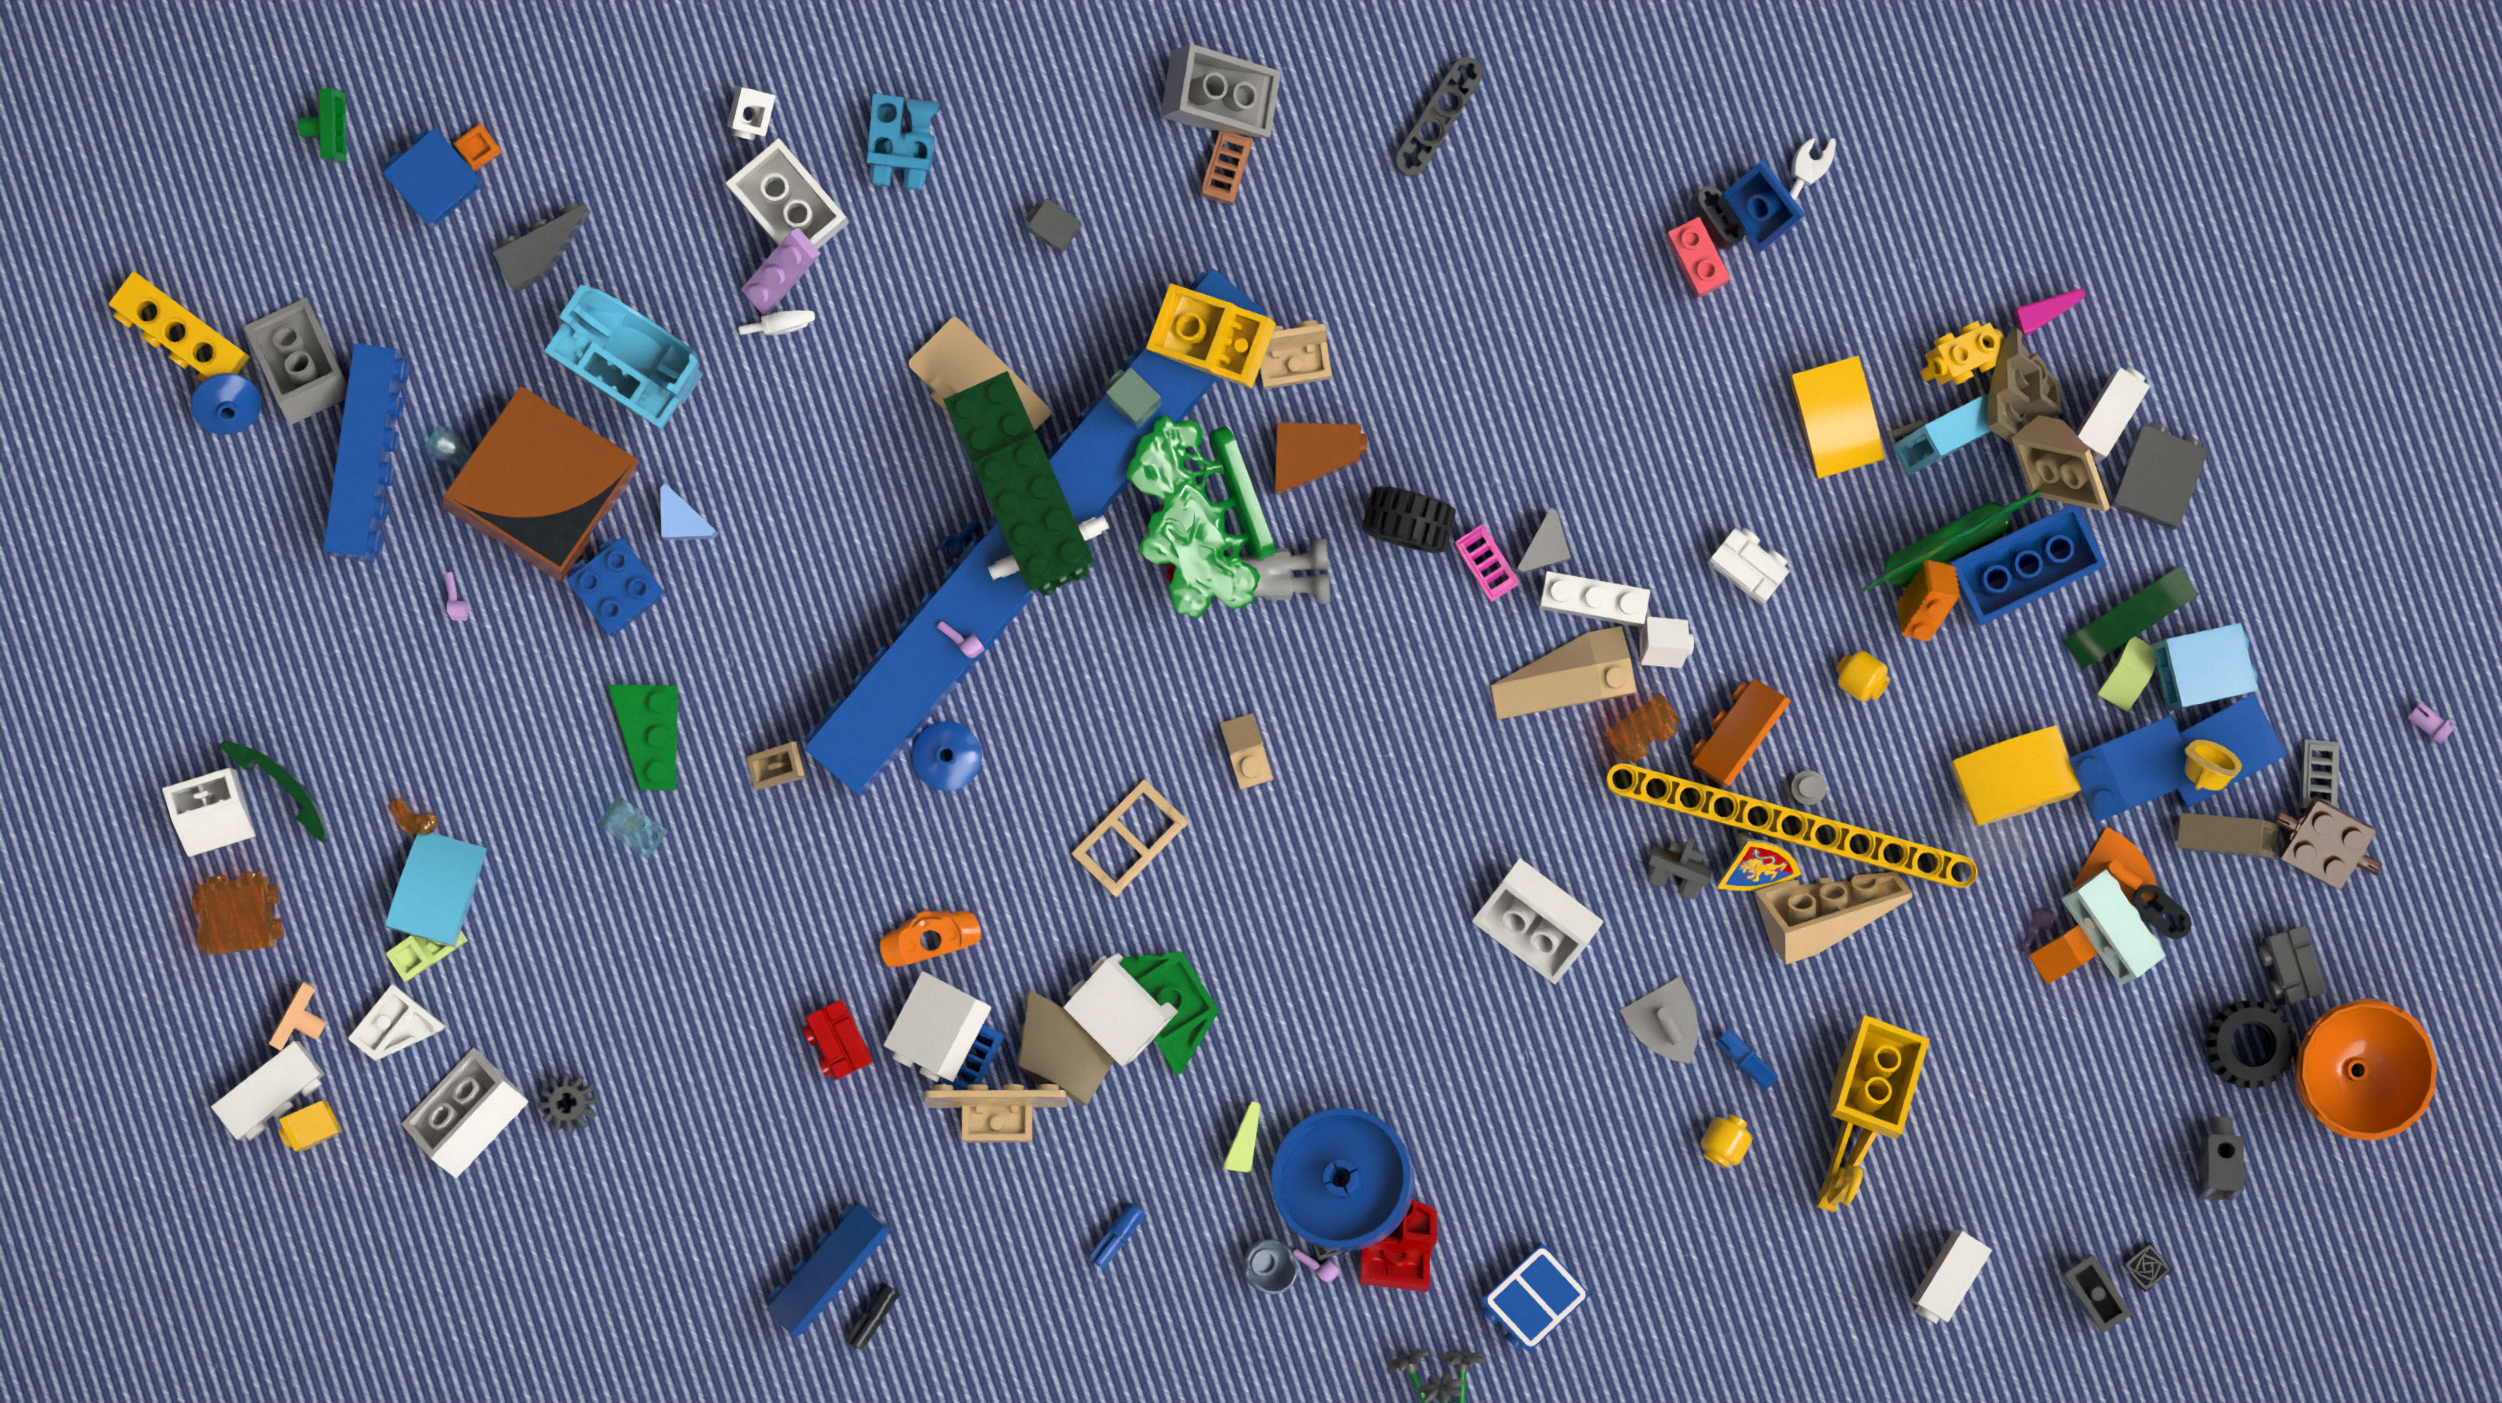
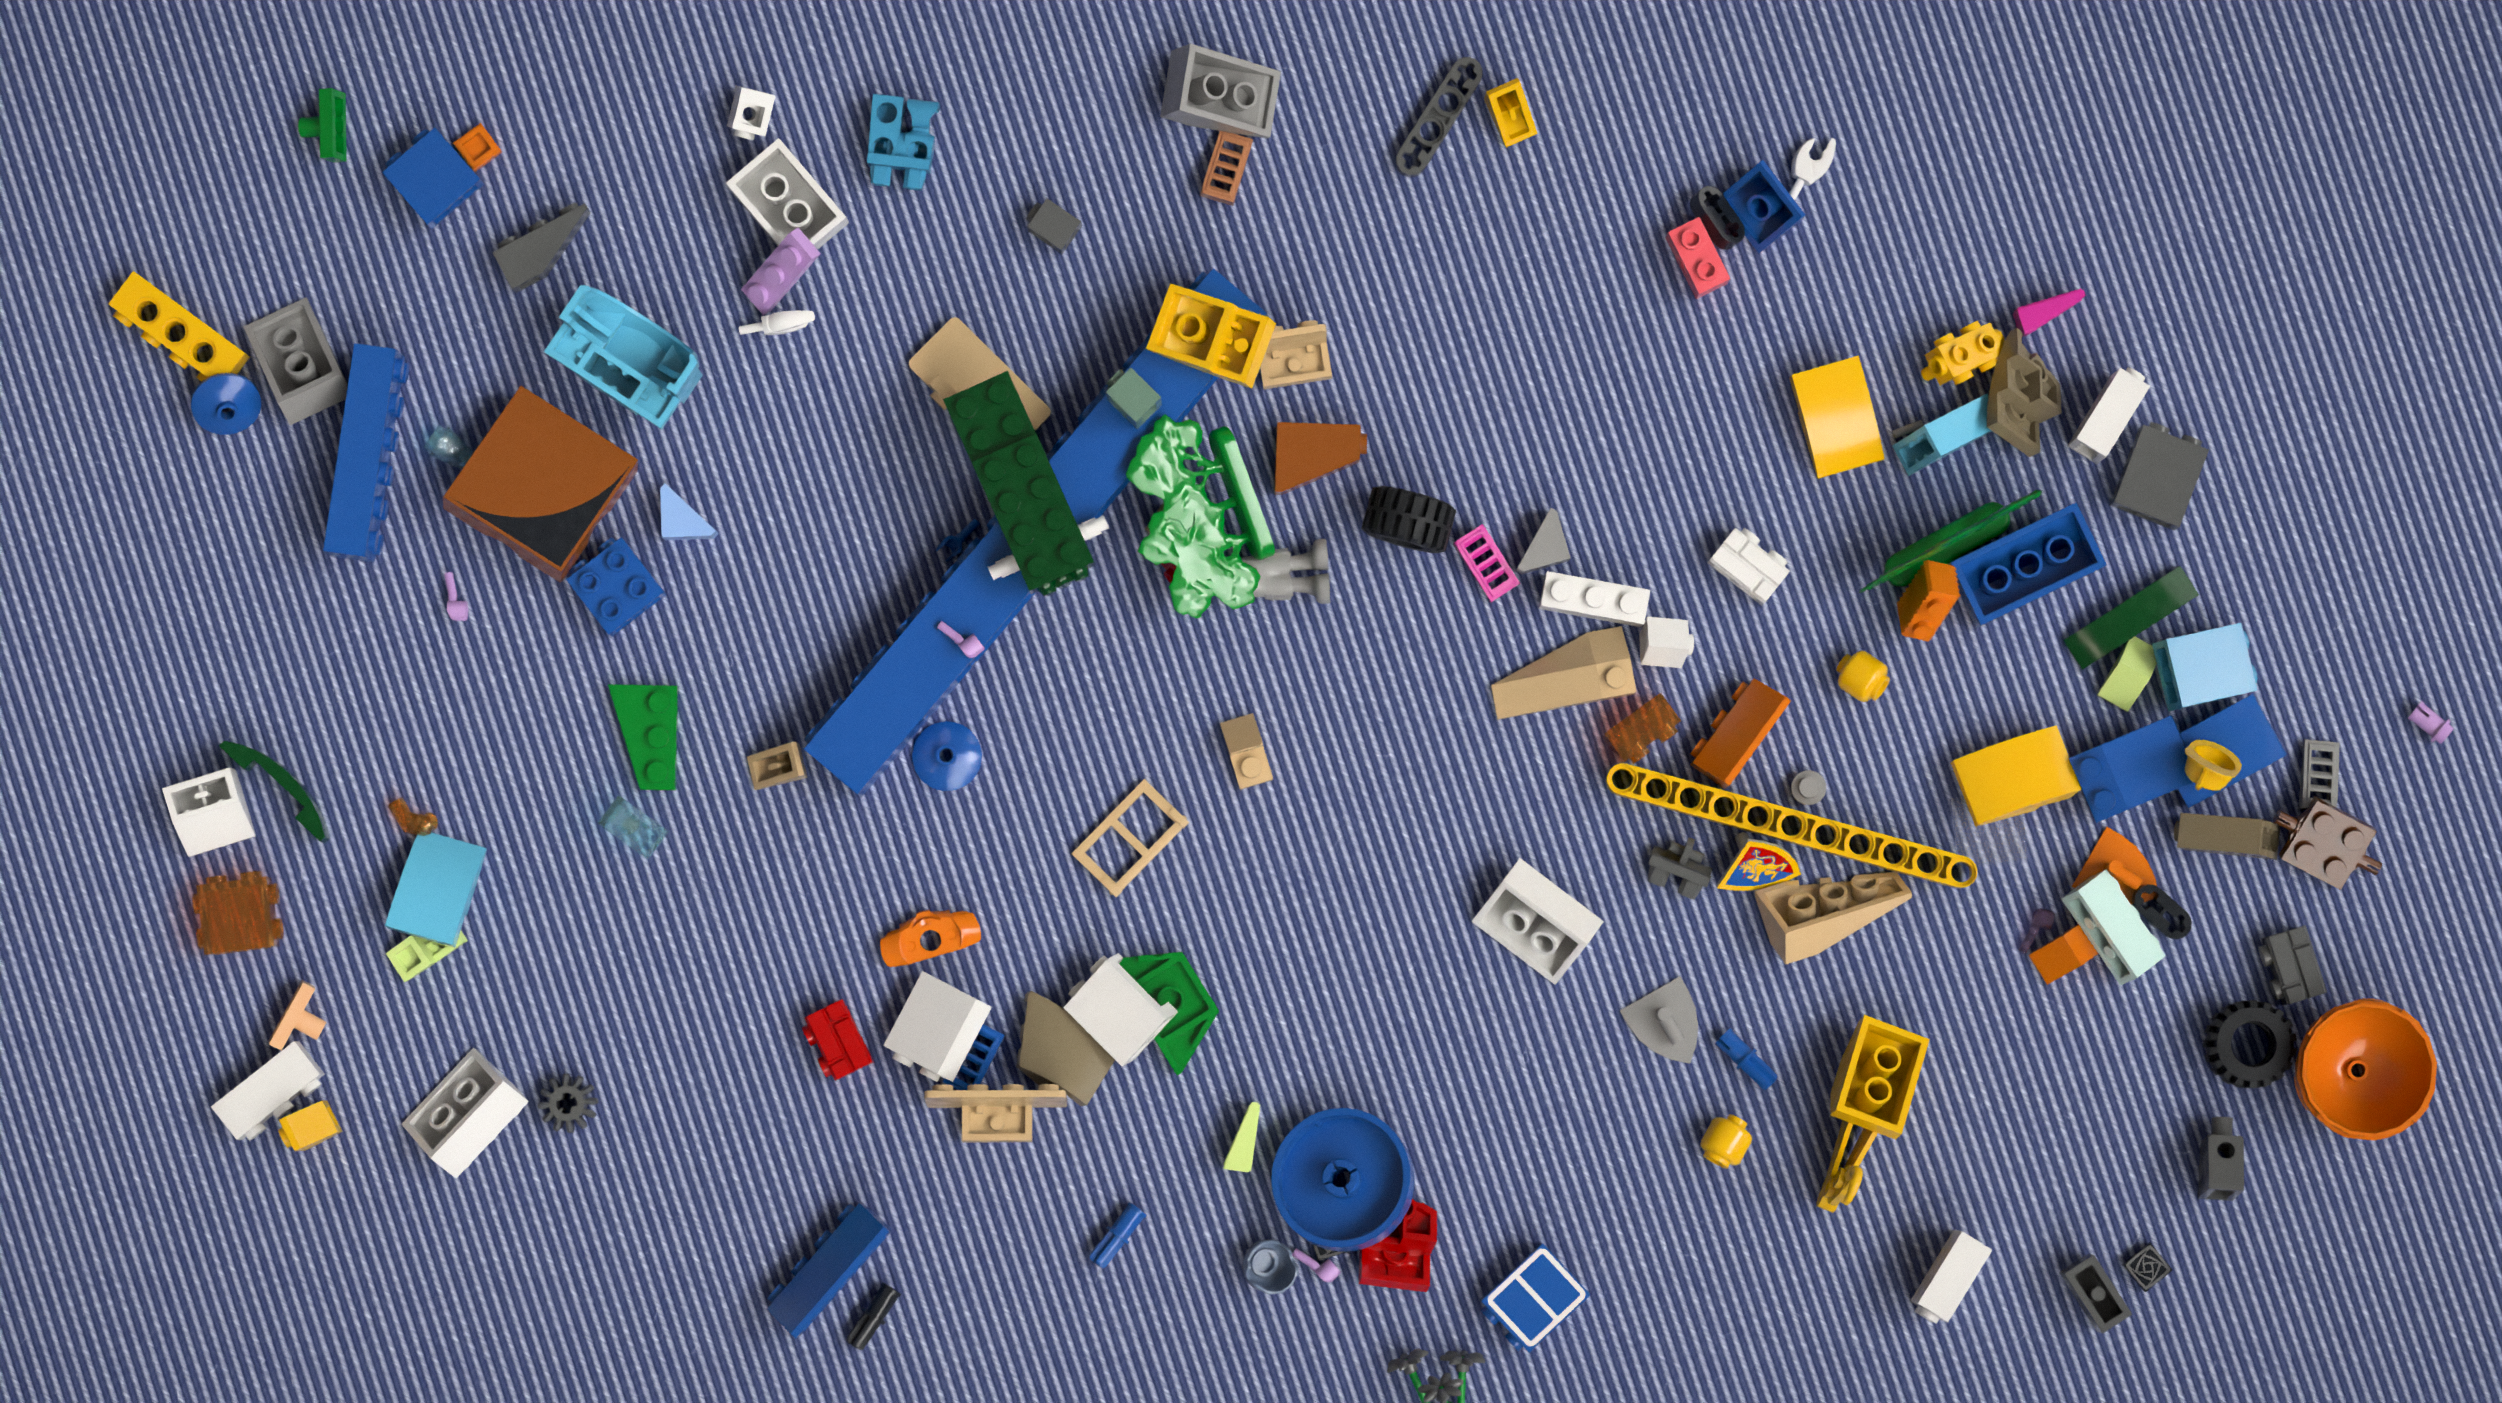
(394, 1025): white wing -> none
(1510, 112): none -> yellow slope
(2059, 464): tan slope -> none

